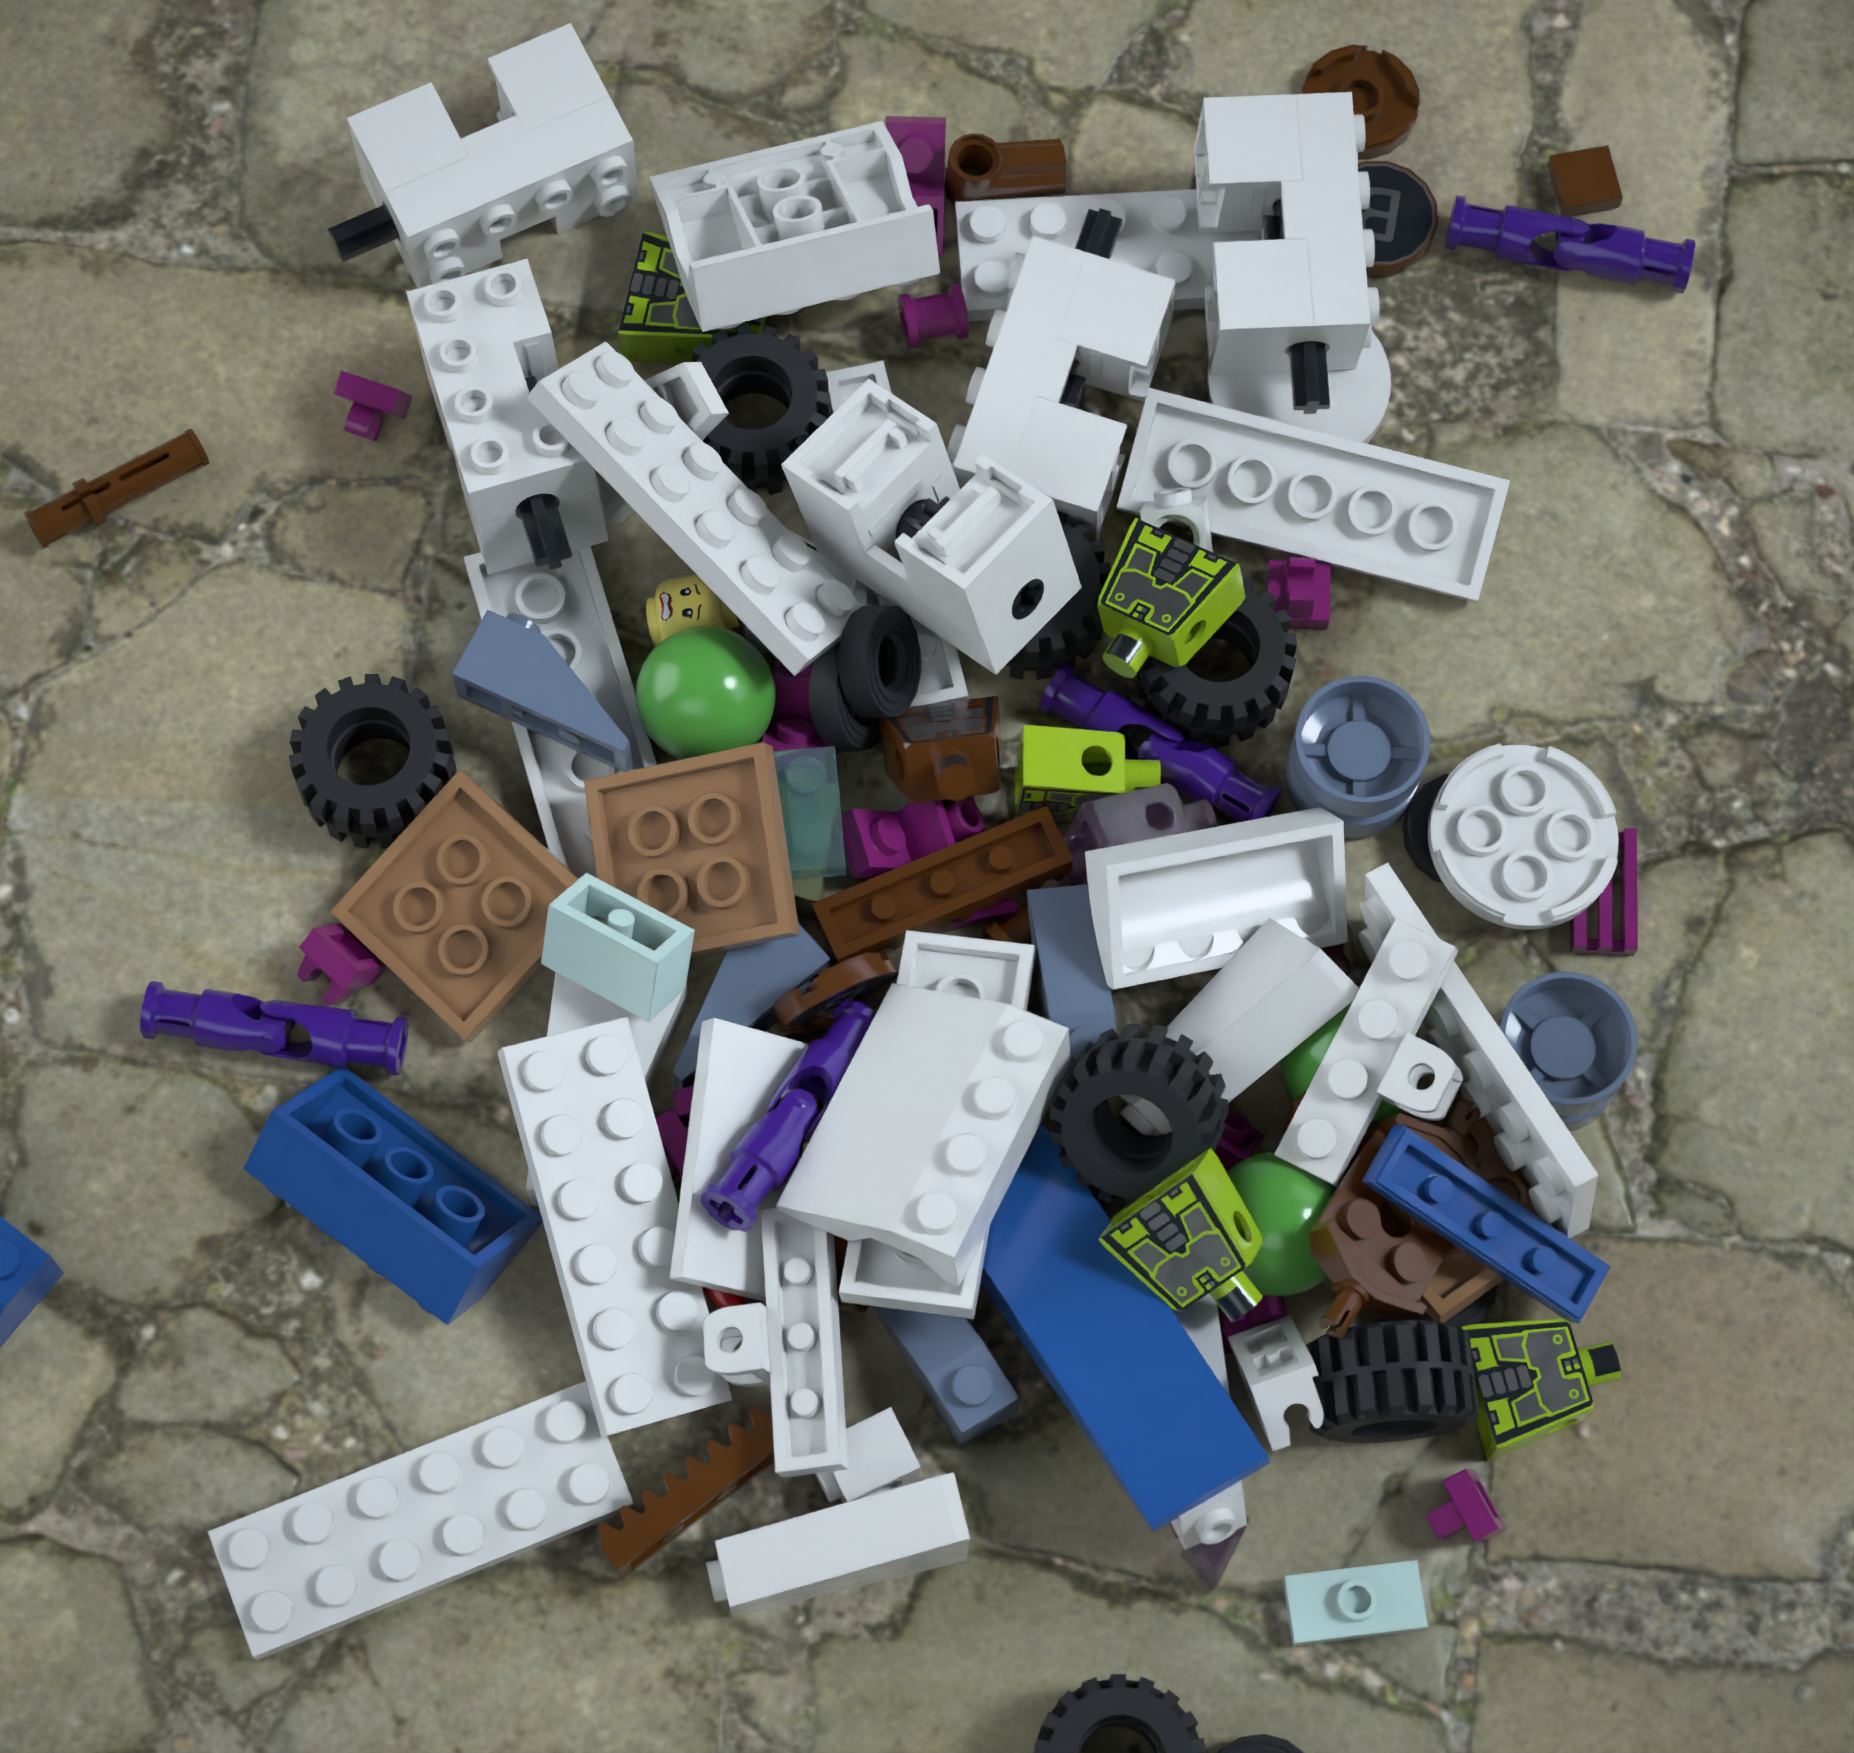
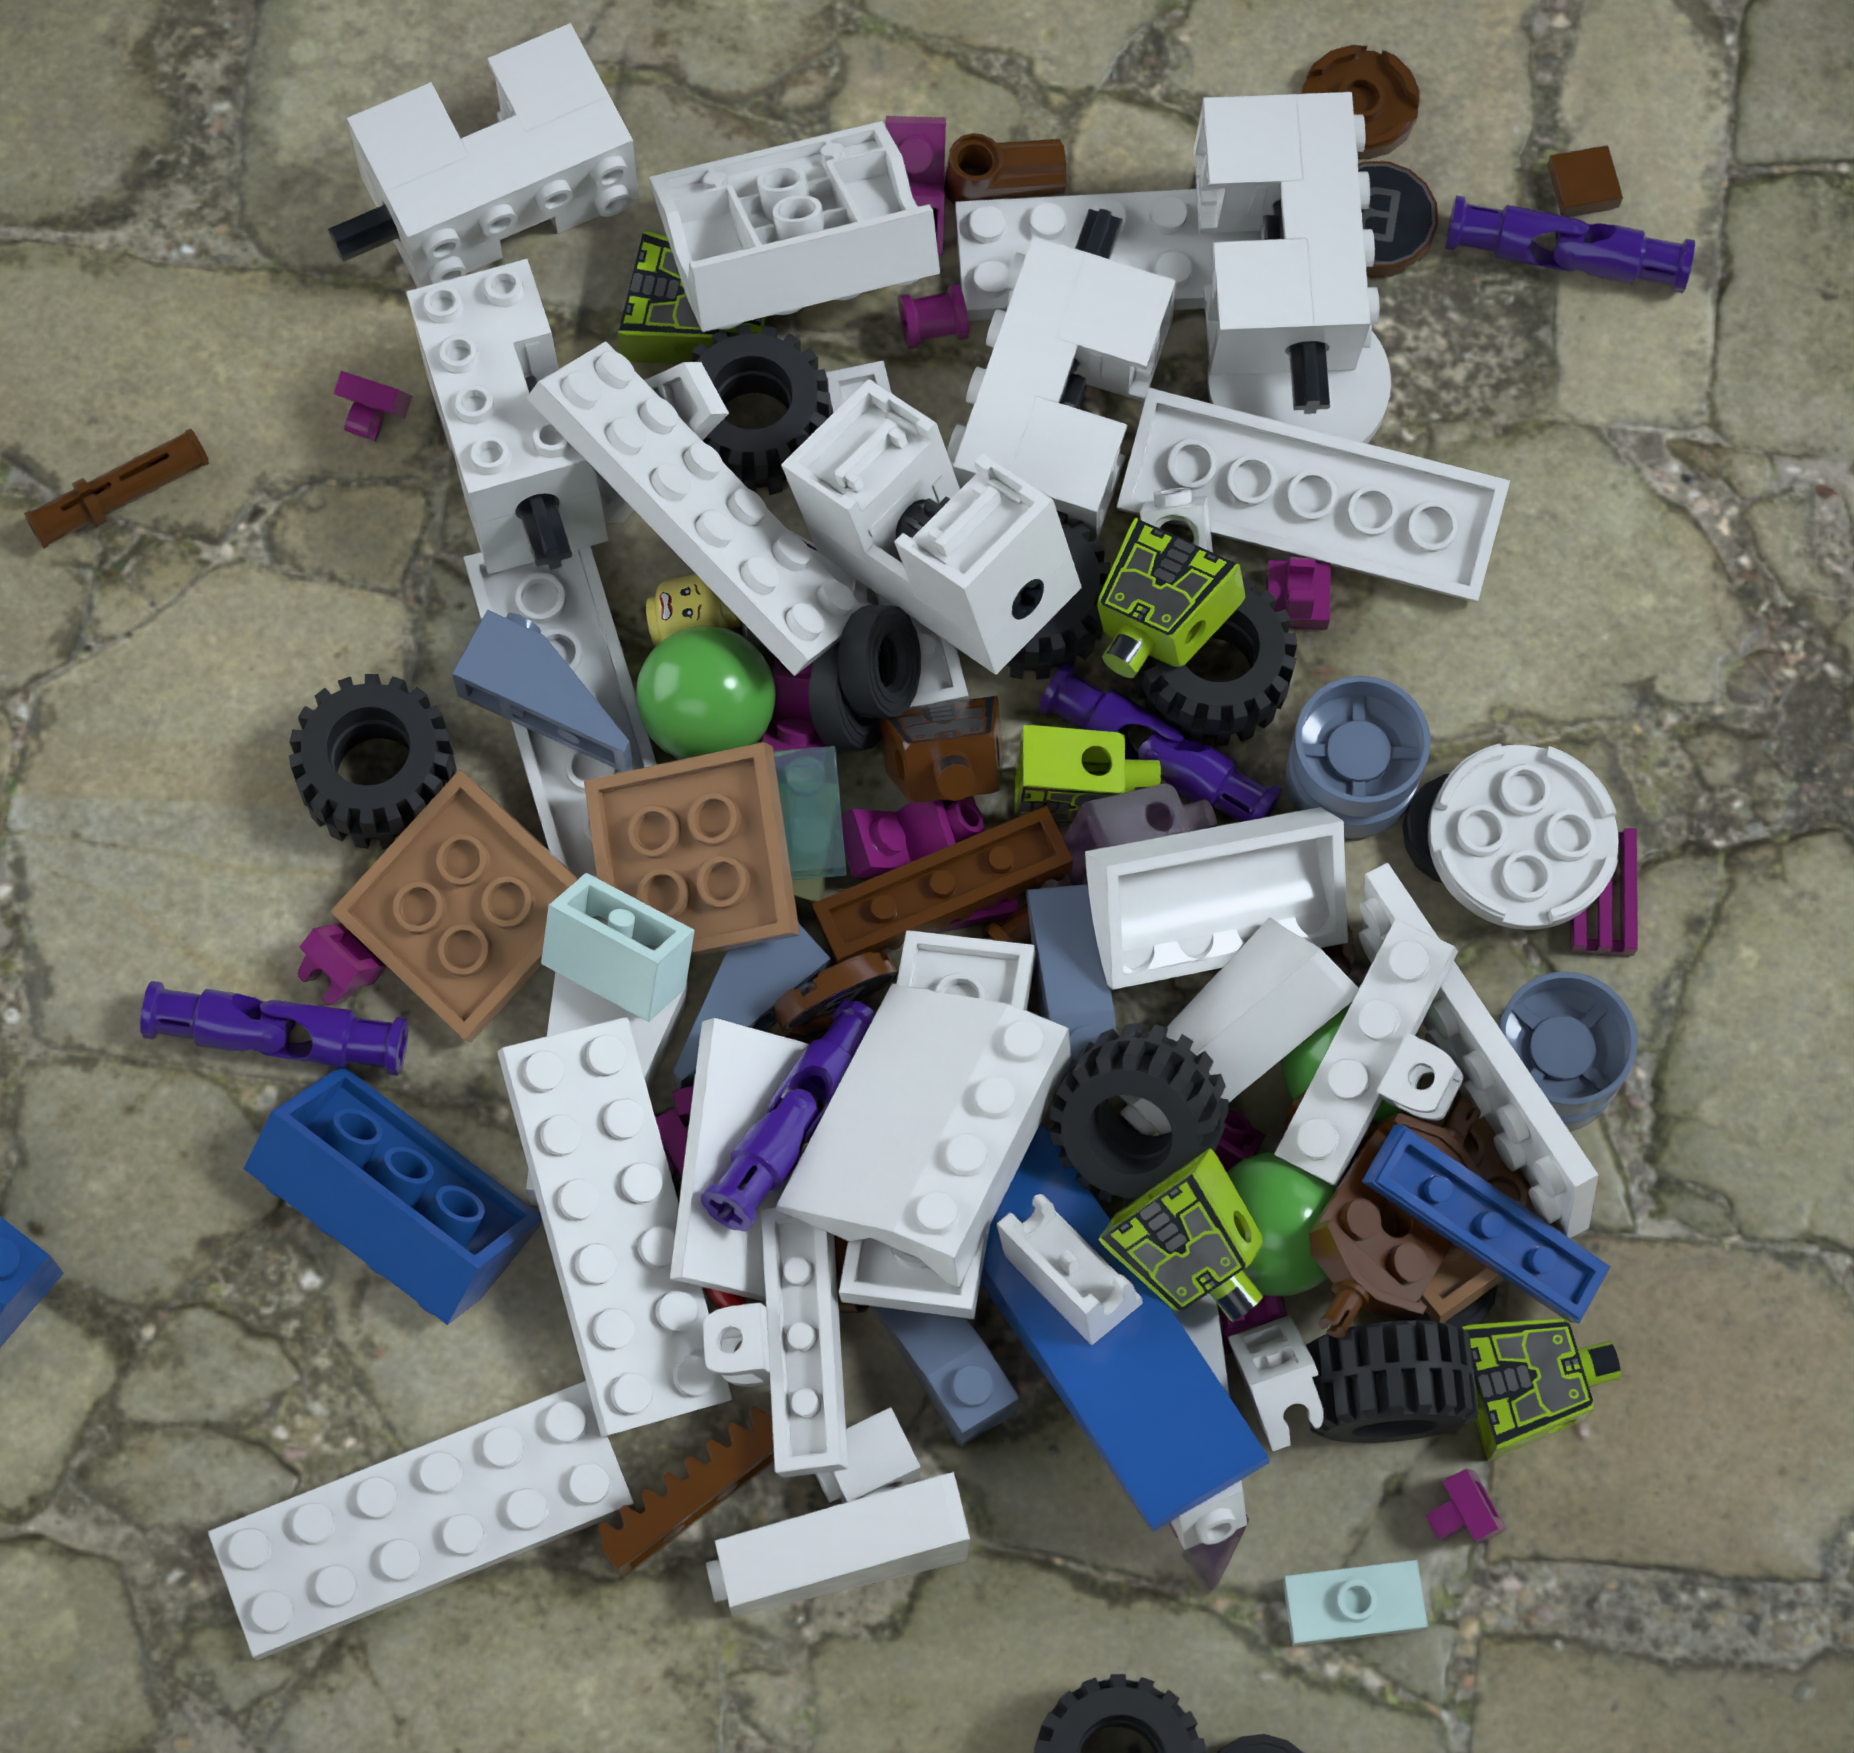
(1067, 1271): none -> white hinge

